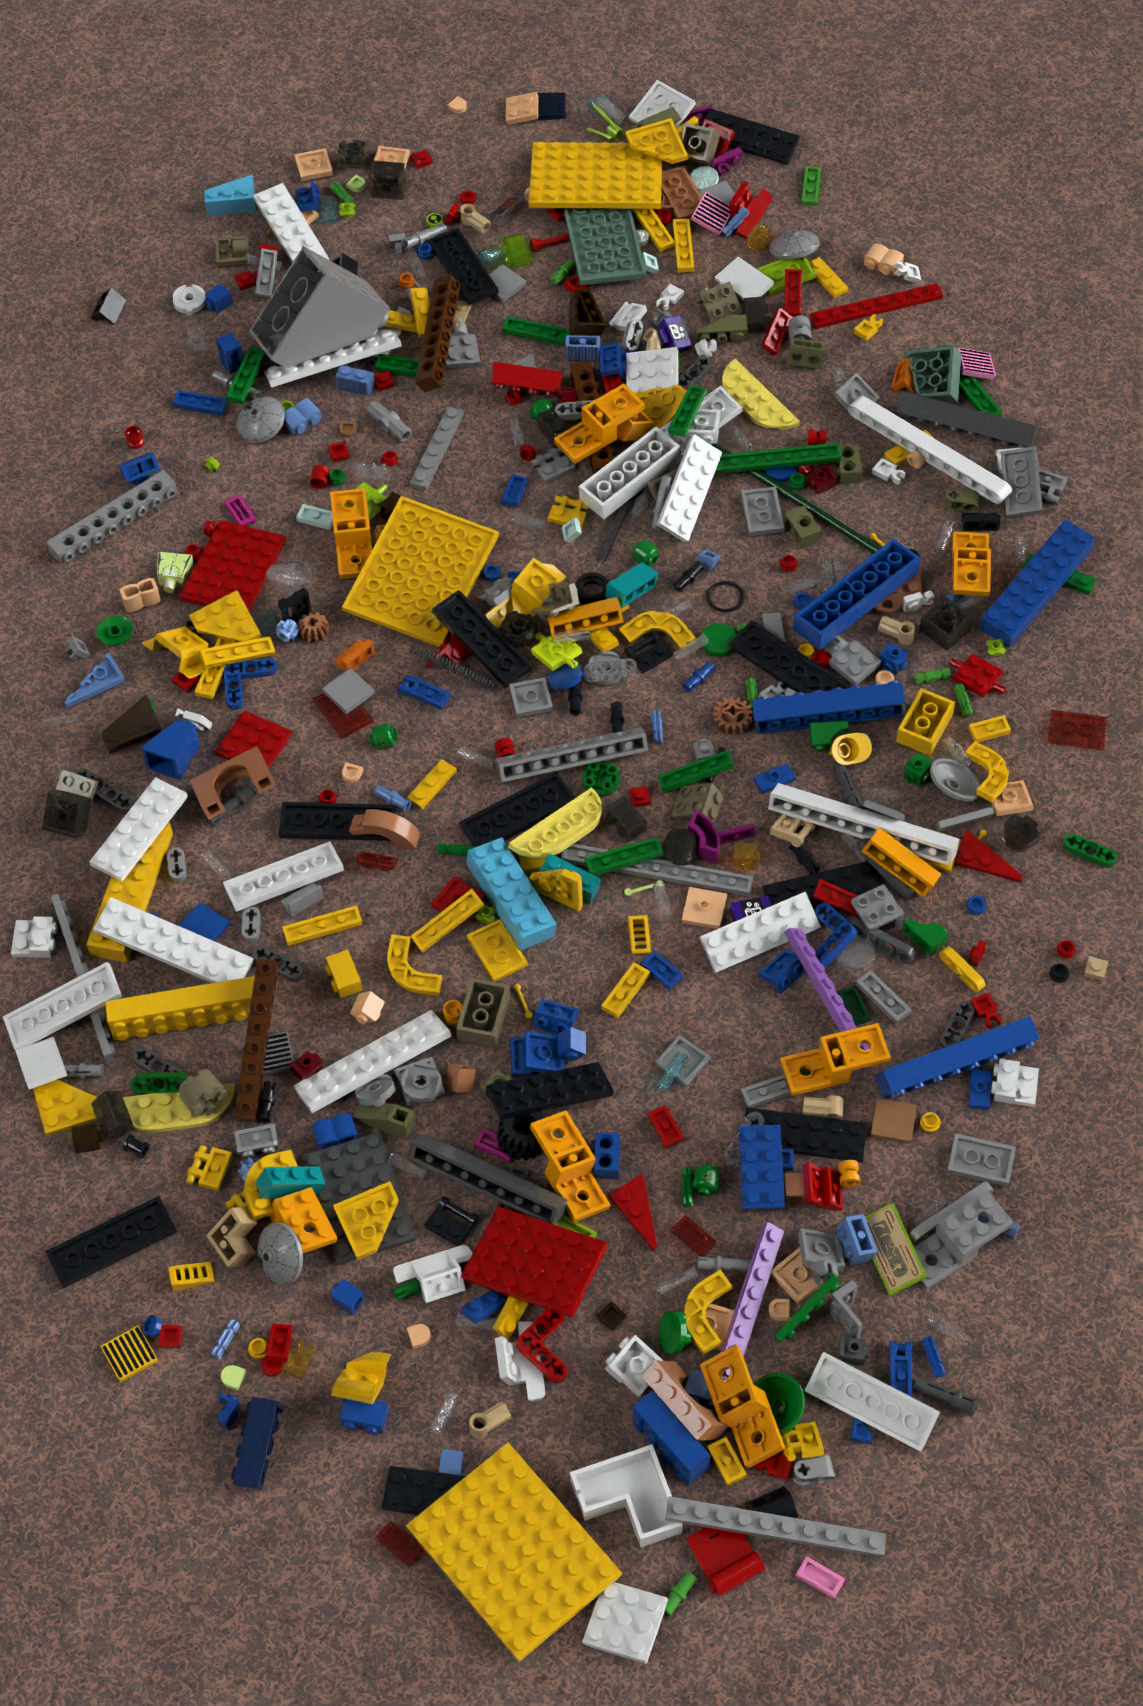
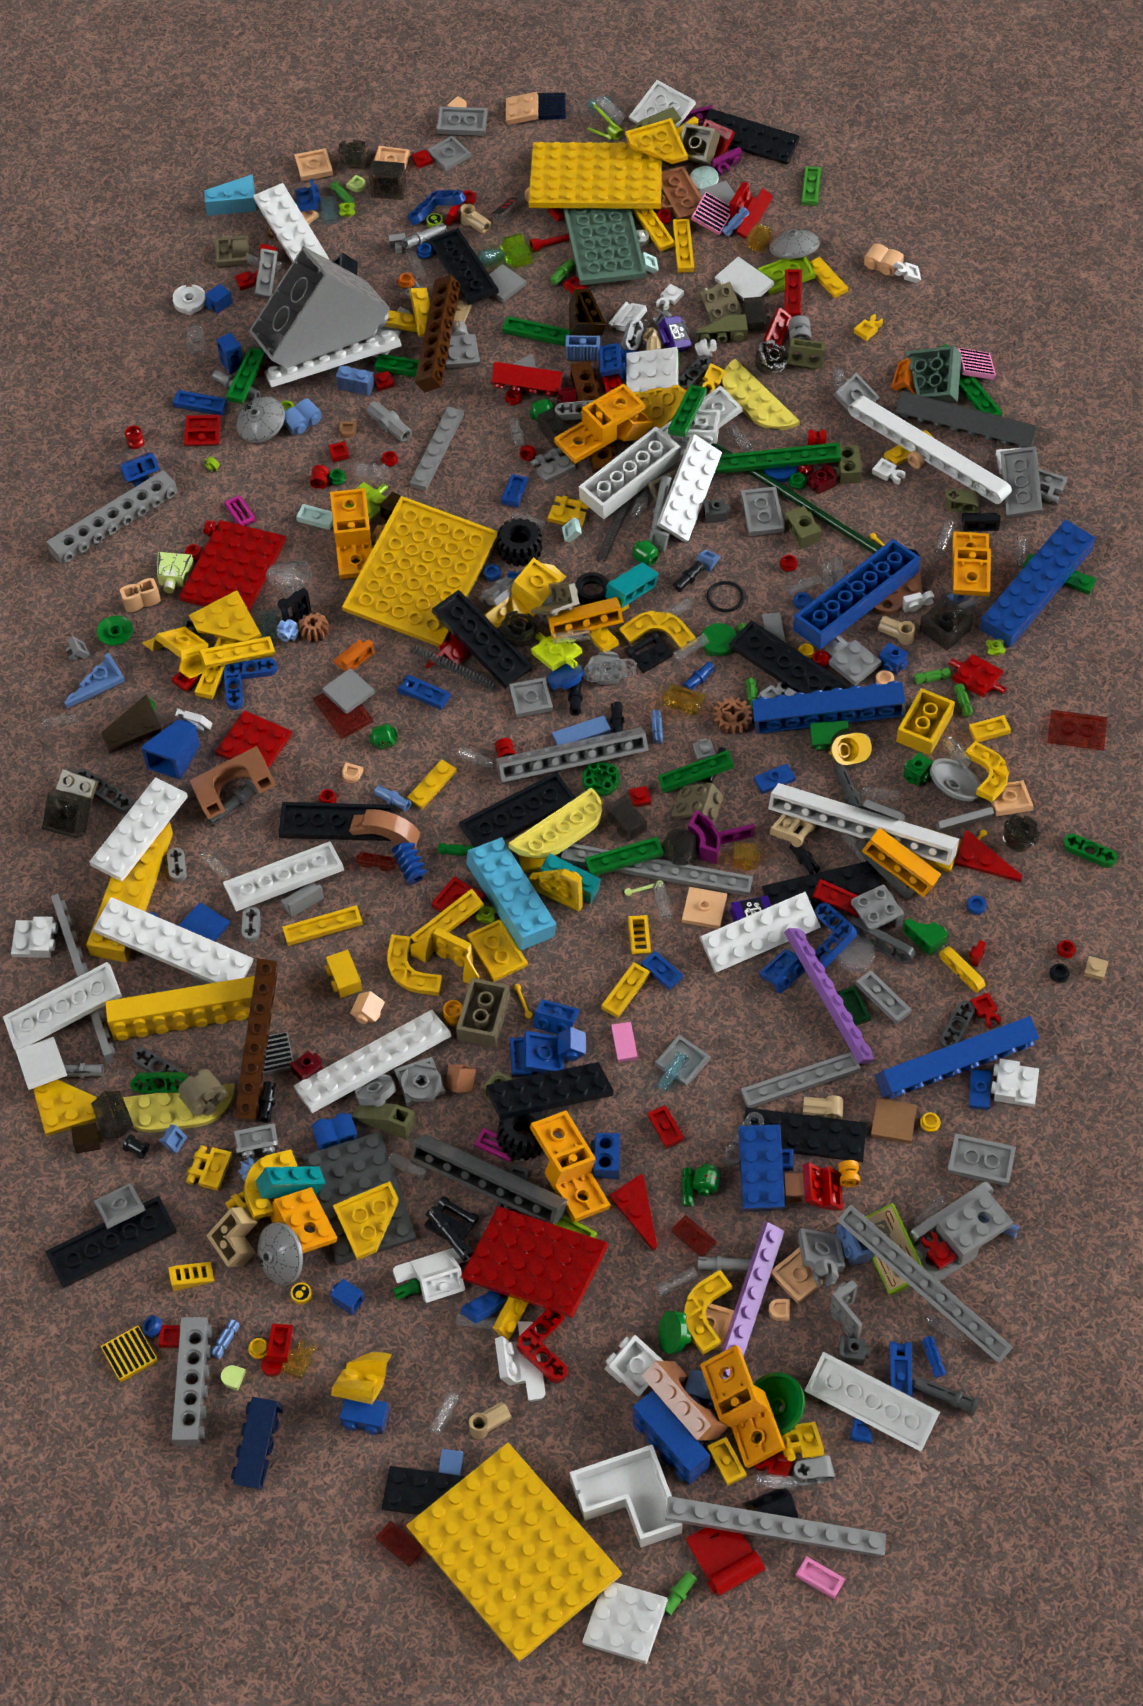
(109, 306): panel -> none
(119, 1205): none -> light grey tile
(173, 1138): none -> medium blue tile
(191, 1329): none -> light grey brick
(202, 430): none -> red slope
(229, 1413): blue bracket -> none
(282, 971): dark grey beam -> none
(301, 1293): none -> yellow tile
(409, 862): none -> blue piece
(419, 1335): light nougat tile -> none
(435, 199): none -> blue beam
(443, 1226): none -> black pin
(446, 946): none -> yellow piece
(448, 153): none -> light grey tile
(462, 121): none -> light grey plate
(519, 552): none -> black tyre
(584, 730): none -> medium blue tile
(611, 1316): dark brown tile -> none
(624, 1042): none -> bright pink tile
(659, 539): none -> light grey tile
(683, 699): none -> clear yellow bracket
(713, 377): none -> yellow plate
(715, 510): none -> dark grey brick
(770, 357): none -> clear smoke cone
(775, 1481): none -> clear axle
(814, 1301): green plate -> none
(835, 1059): light orange bracket -> none
(876, 305): red plate -> none
(925, 1284): none -> light grey plate
(940, 1253): none -> red plate

